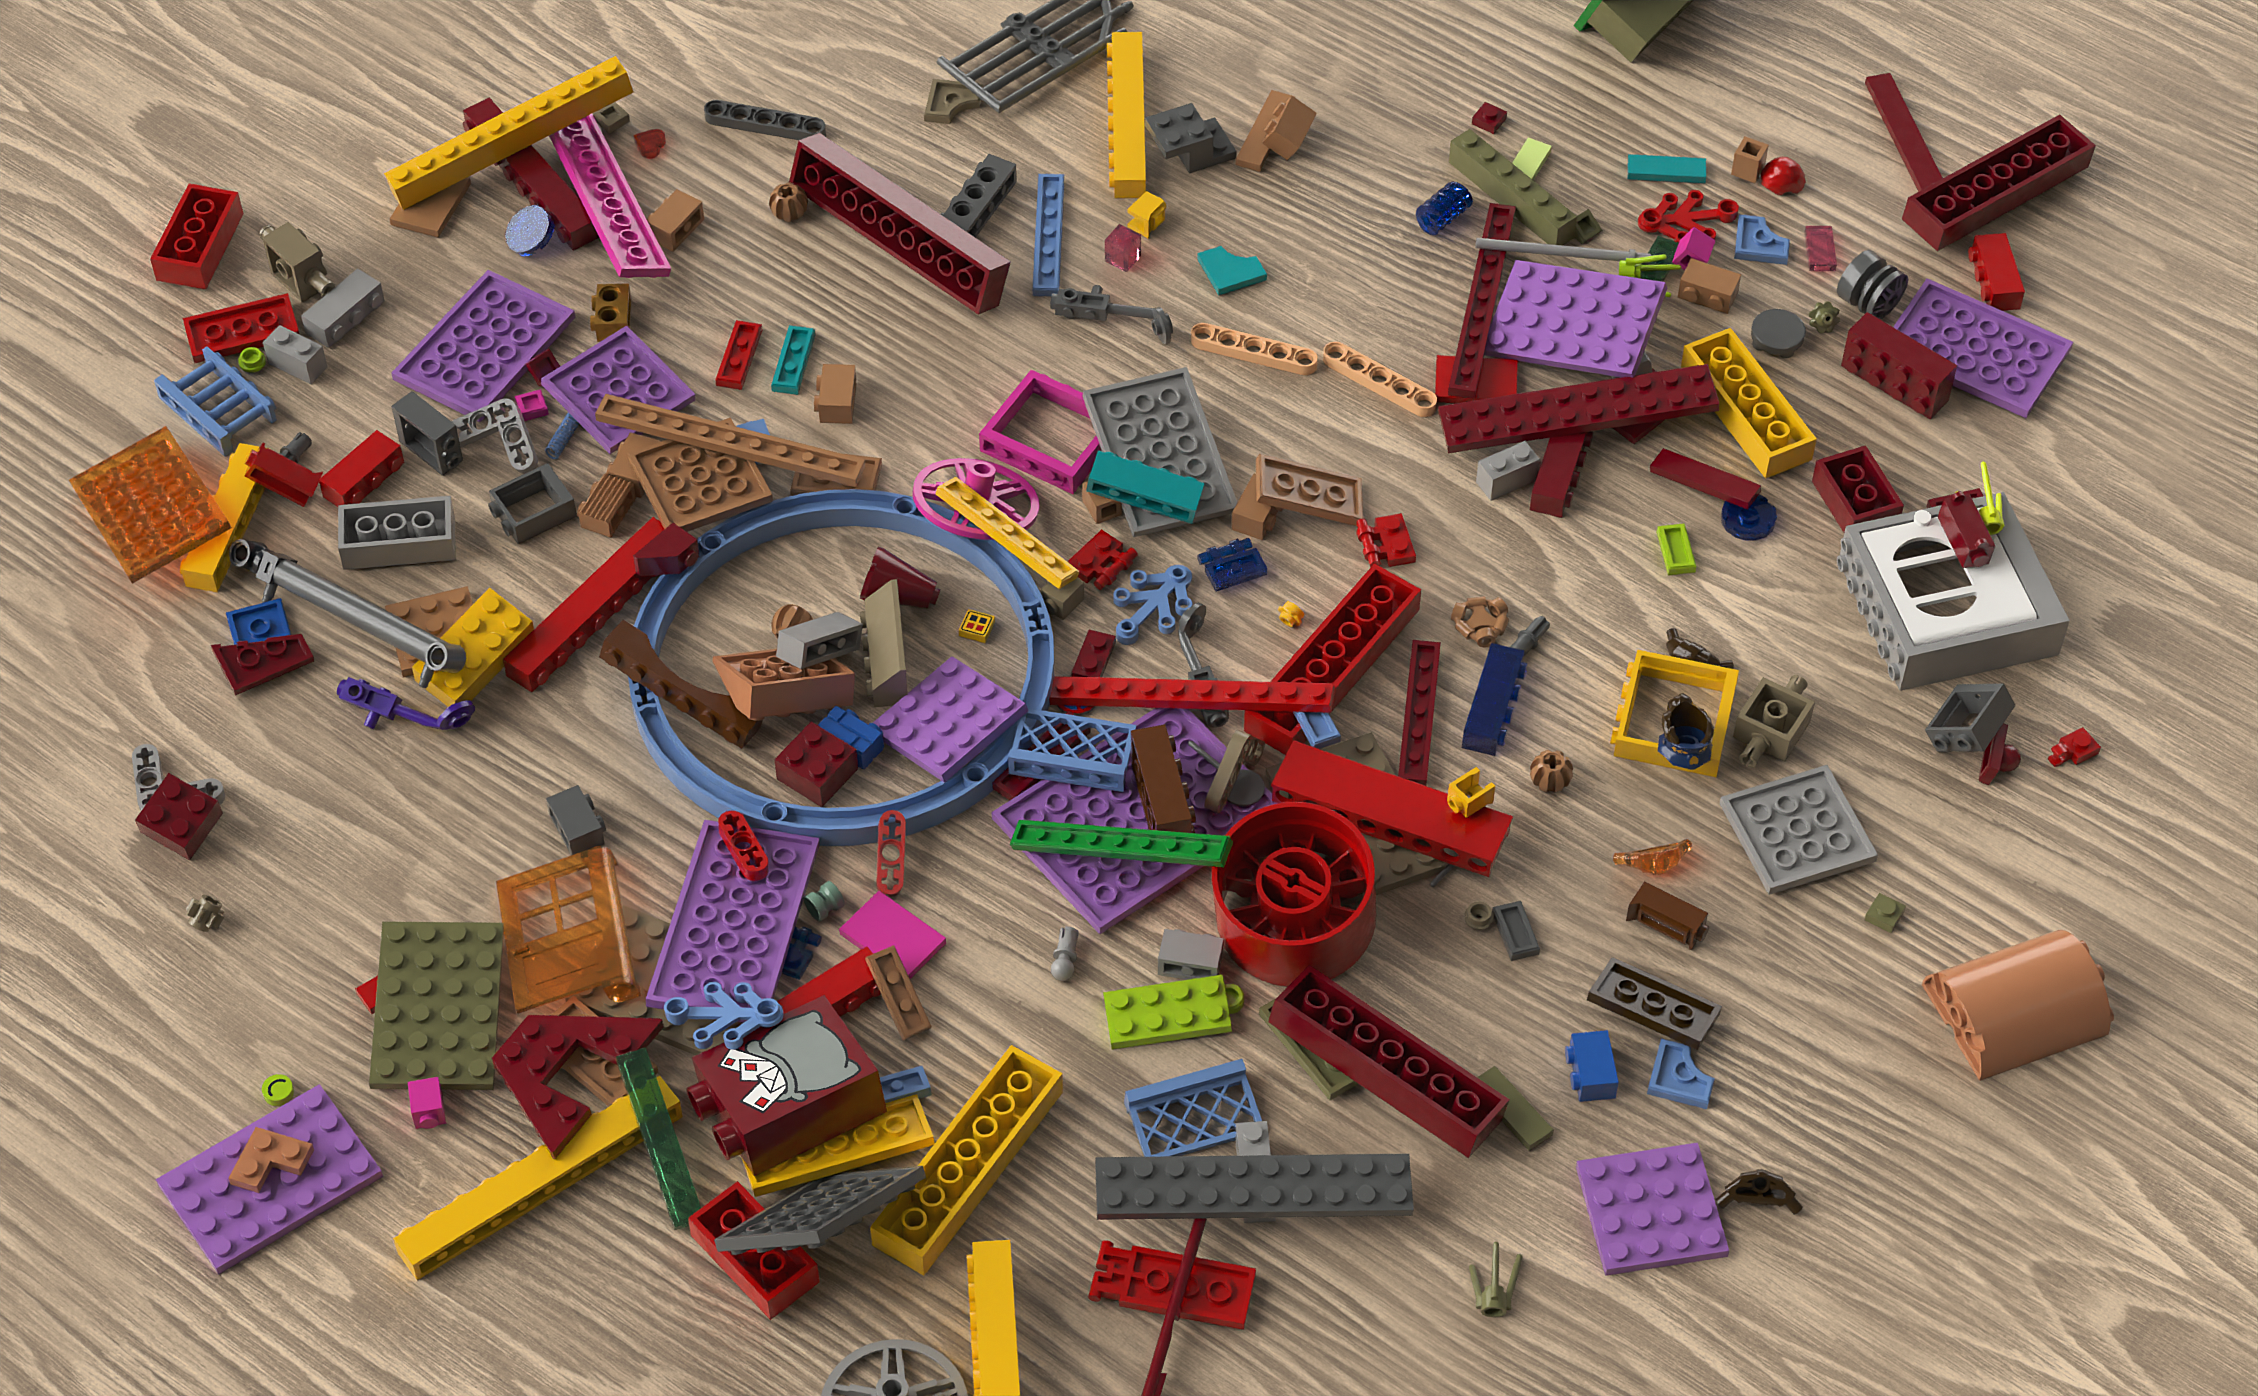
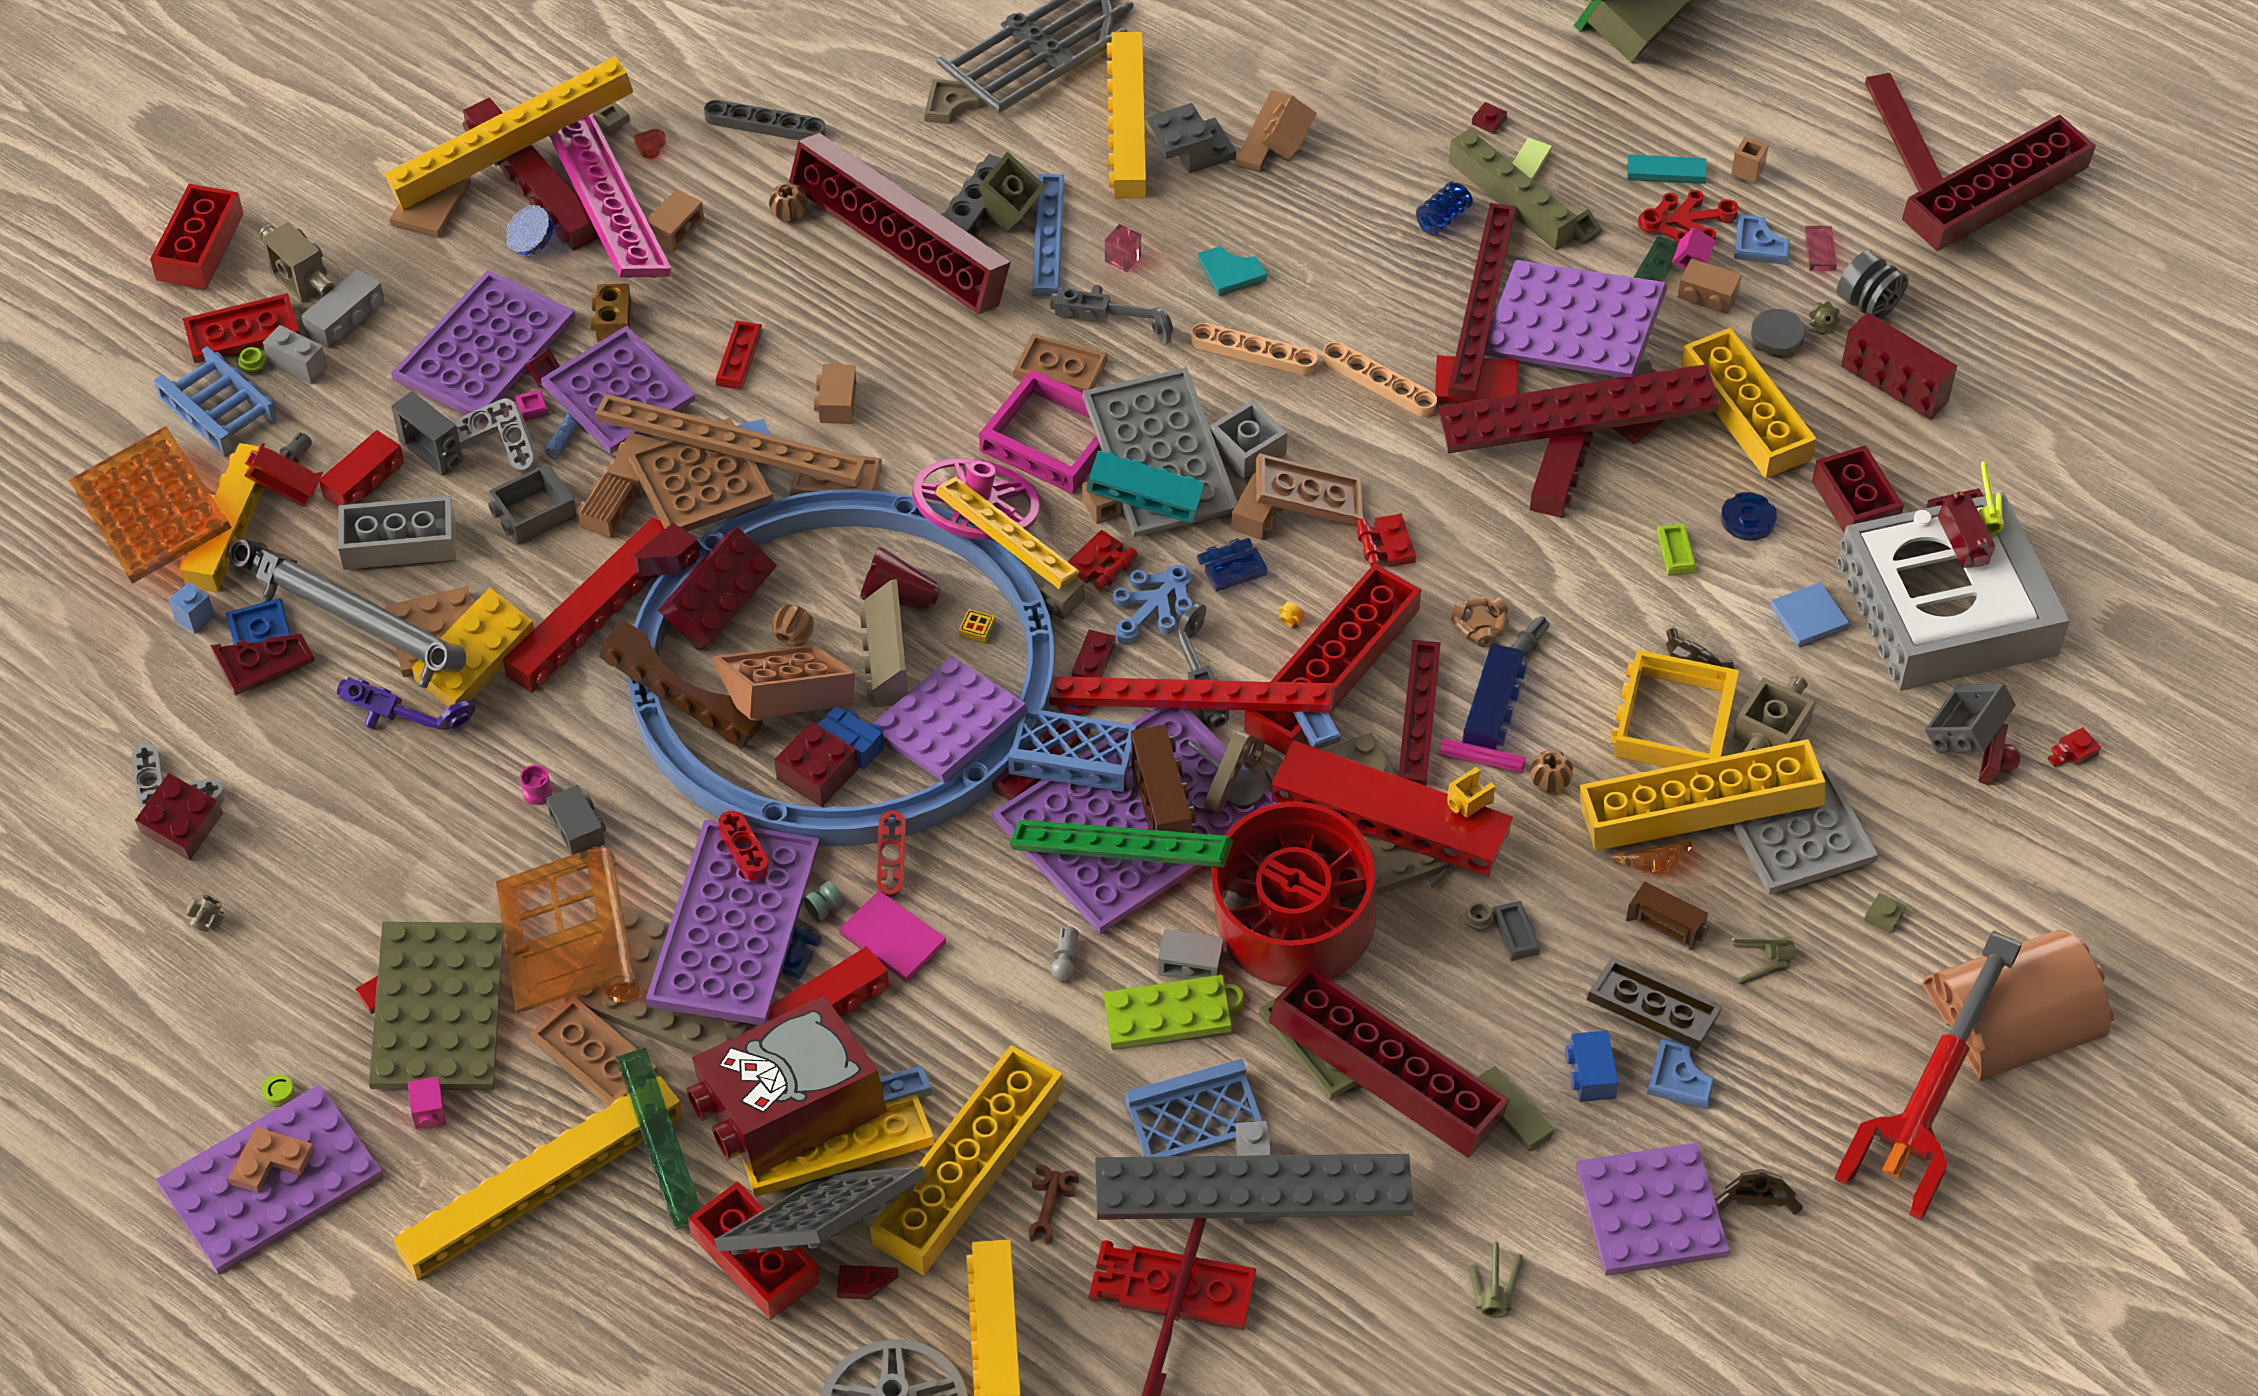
(191, 607): none -> medium blue brick
(535, 784): none -> dark pink wheel
(543, 1046): dark red wing -> none
(717, 588): none -> dark red brick
(763, 1013): medium blue plant -> none
(793, 360): teal tile -> none
(819, 640): light grey brick -> none
(863, 1281): none -> dark red tile
(898, 993): medium nougat tile -> none
(1009, 191): none -> olive slope
(1053, 1183): none -> copper bar
(1061, 362): none -> medium nougat tile
(1148, 214): yellow window -> none
(1245, 435): none -> light grey brick
(1483, 755): none -> dark pink axle
(1507, 470): light grey brick -> none
(1558, 250): light grey bar -> none
(1632, 267): lime plant -> none
(1686, 734): piece -> none
(1702, 795): none -> yellow brick
(1705, 478): dark red tile -> none
(1778, 949): none -> olive plant
(1783, 176): red hair -> none
(1809, 614): none -> medium blue tile
(1912, 1130): none -> red piece
(1994, 351): medium lavender plate -> none
(1996, 271): red brick -> none

